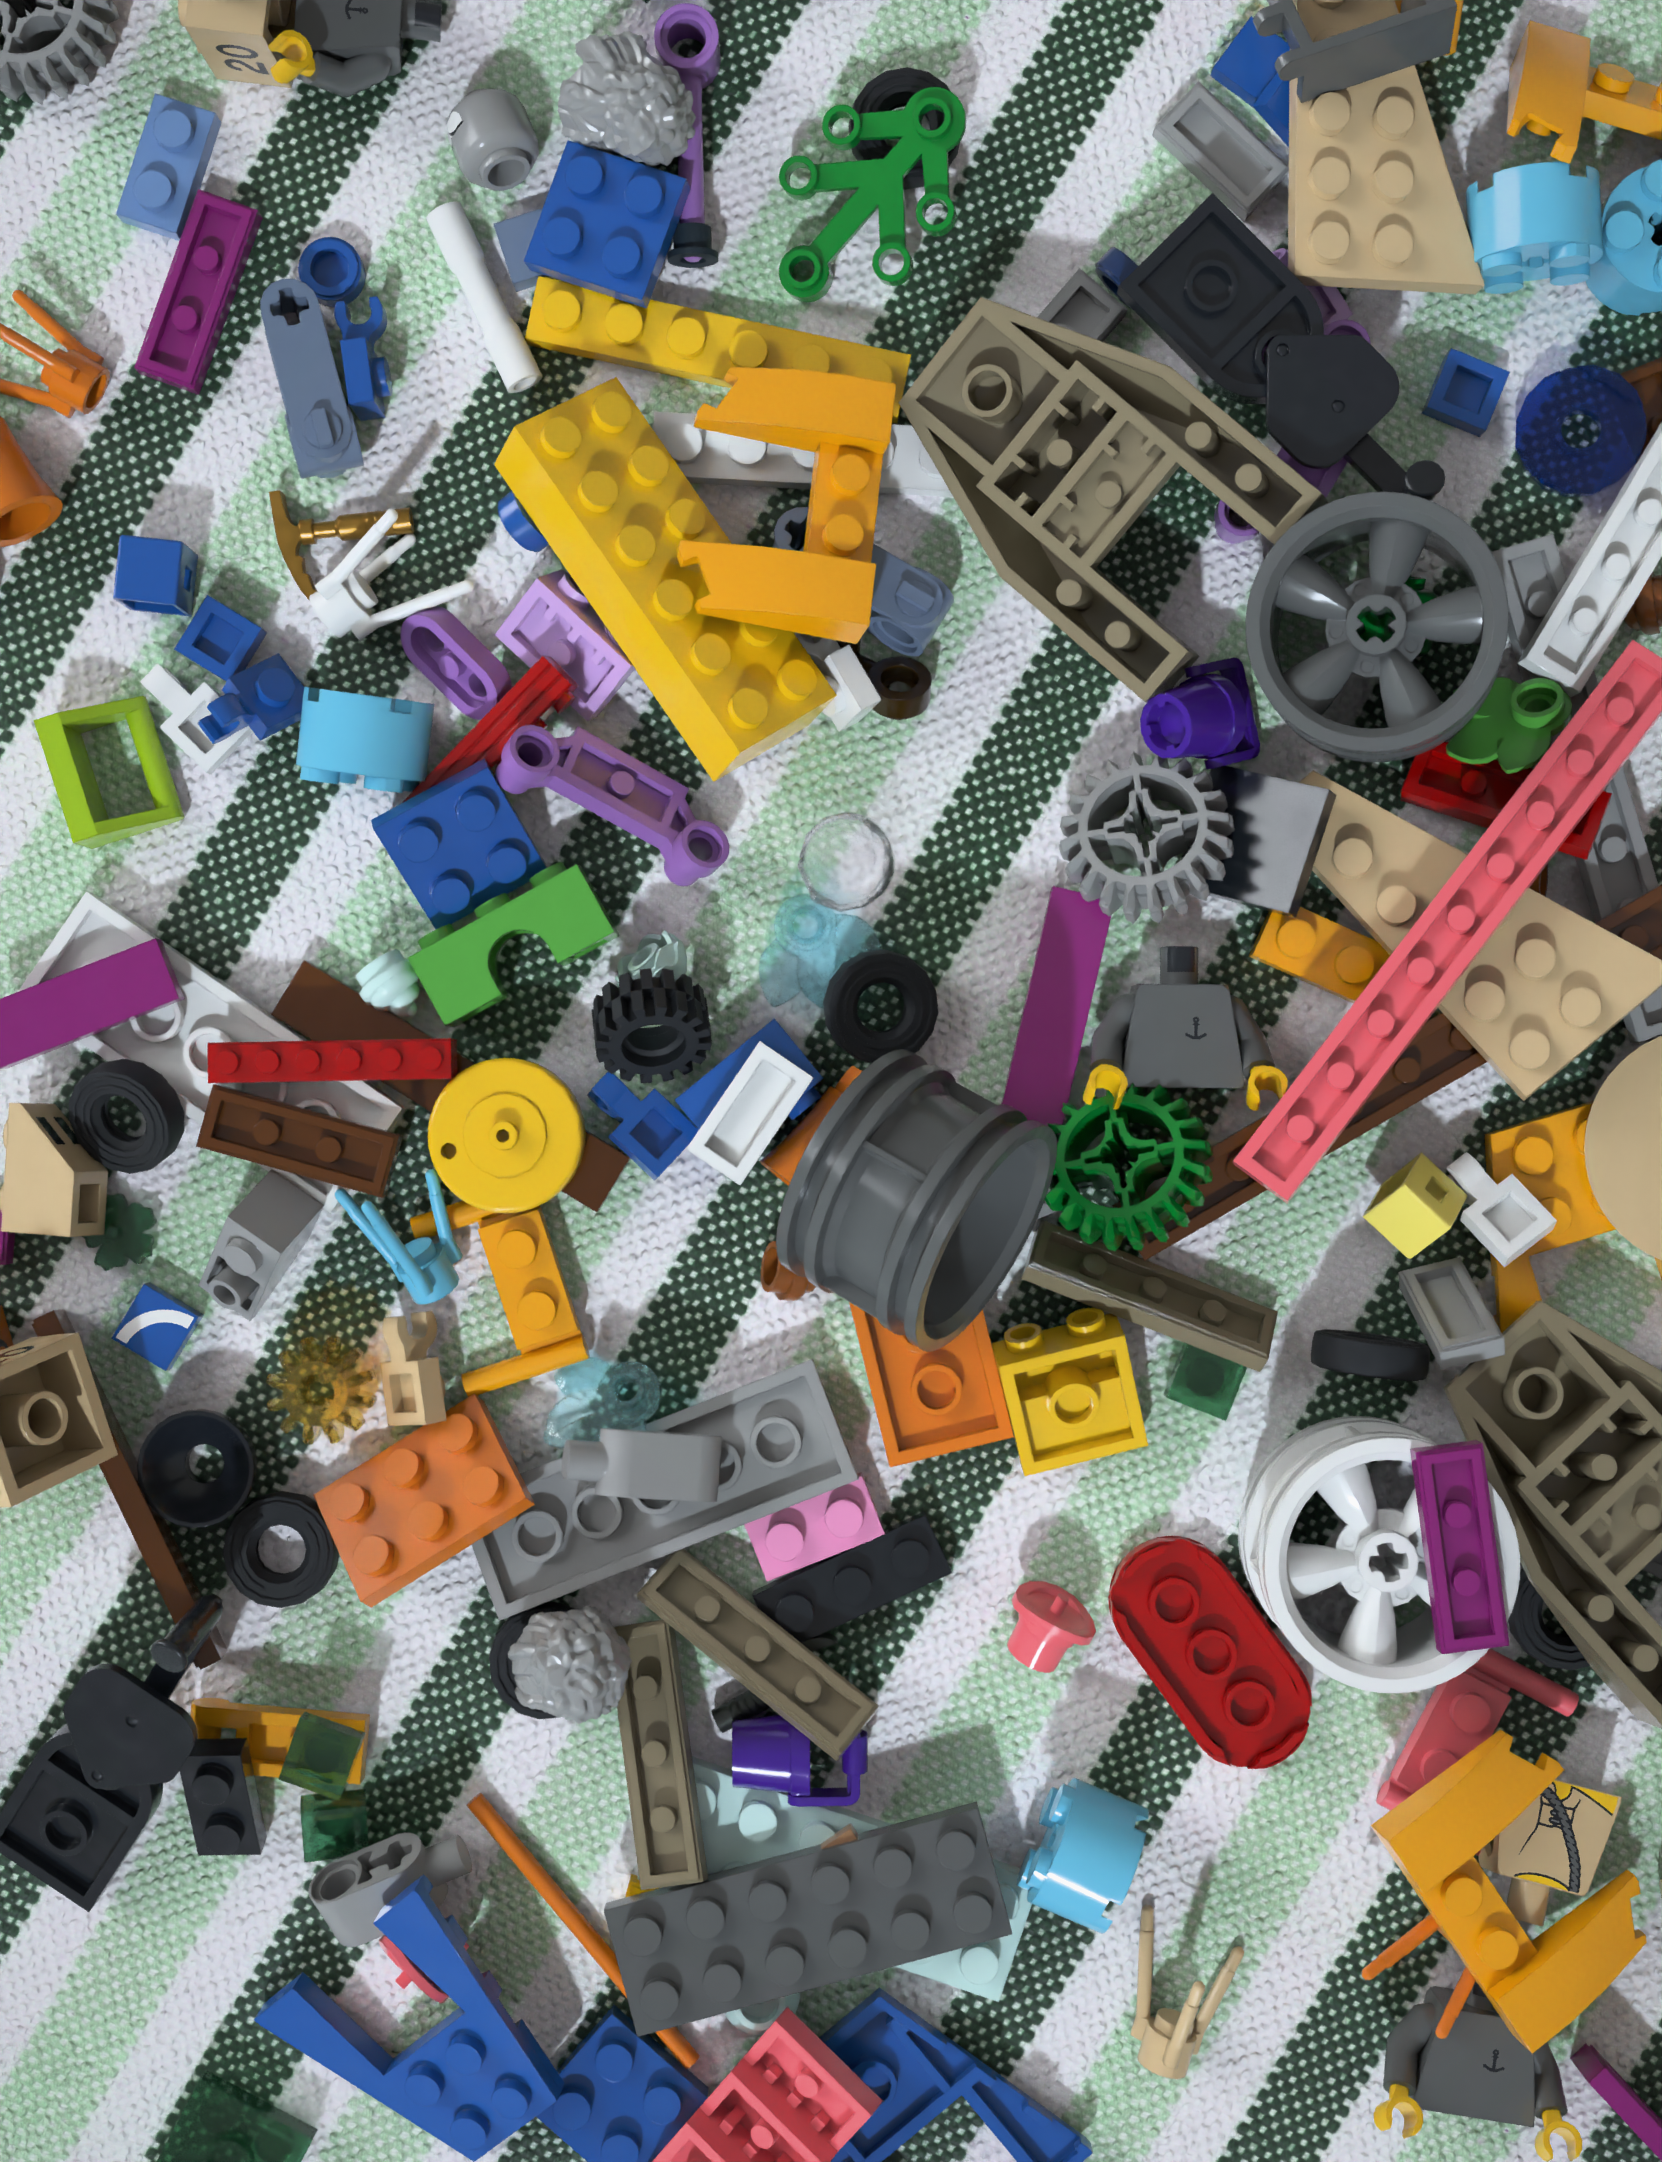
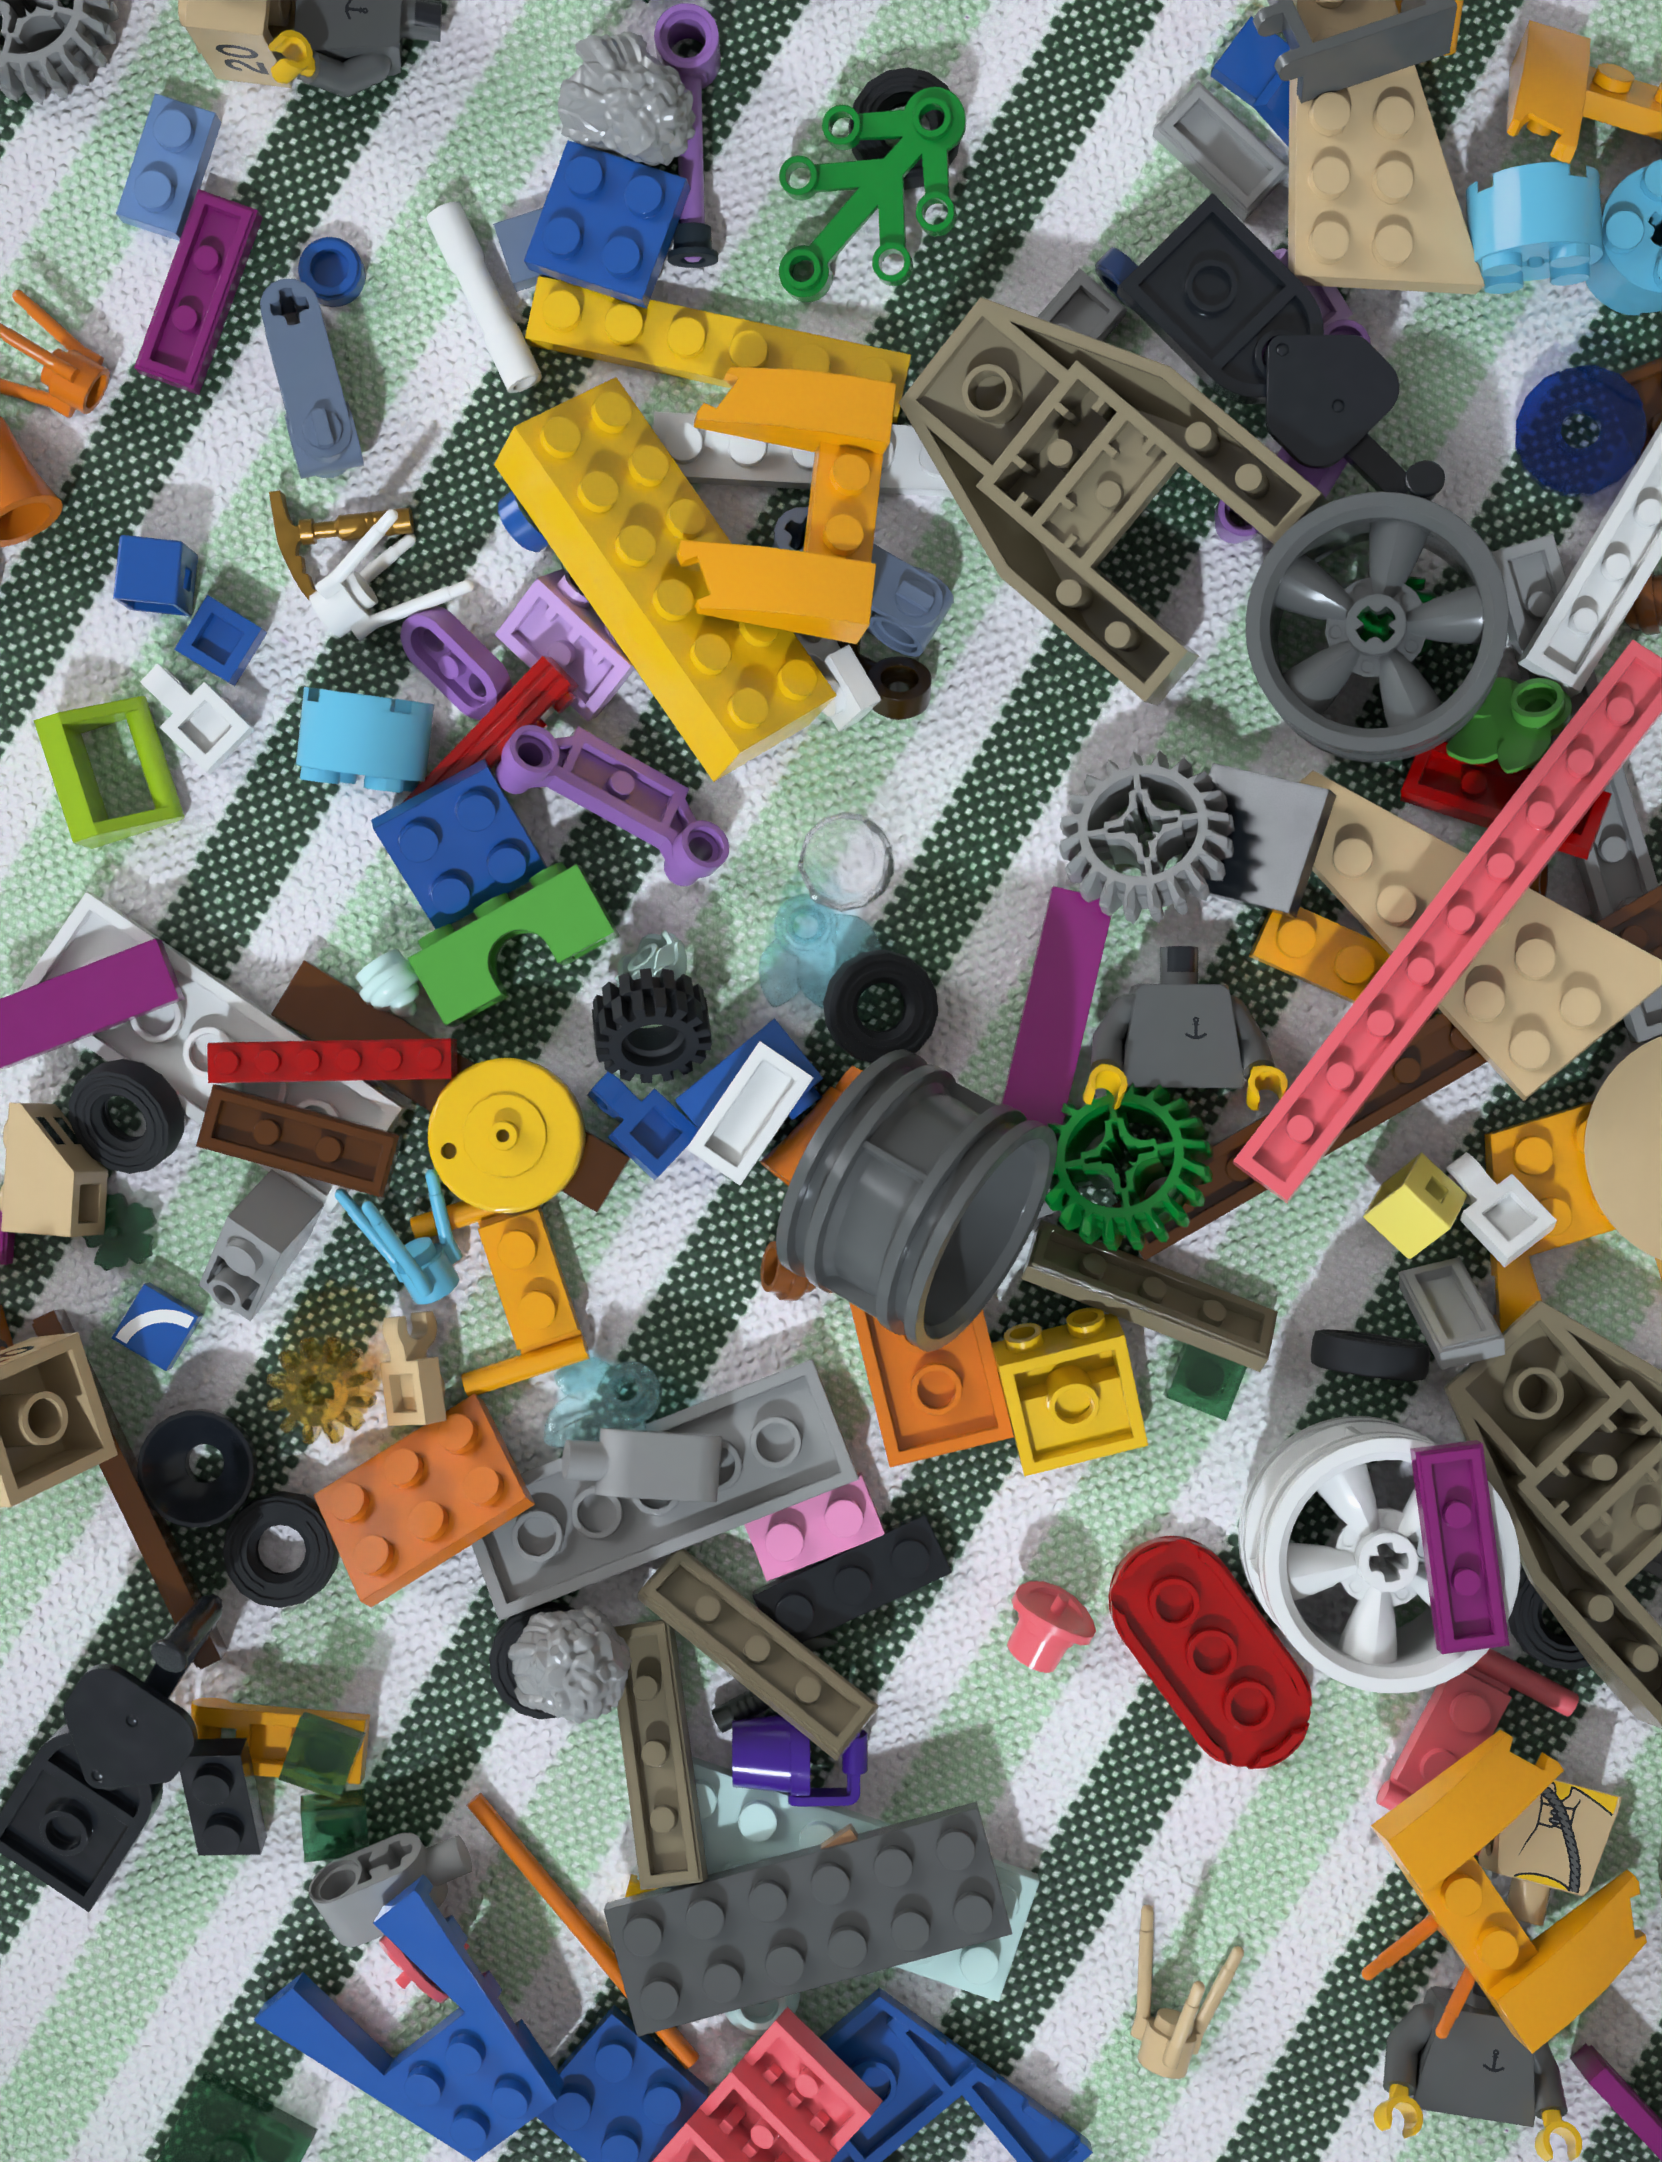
(259, 697): blue plate -> none
(365, 373): blue plate -> none
(492, 139): light grey head -> none
(1084, 1853): medium azure brick -> none
(1204, 717): dark purple piece -> none
(1465, 392): blue tile -> none

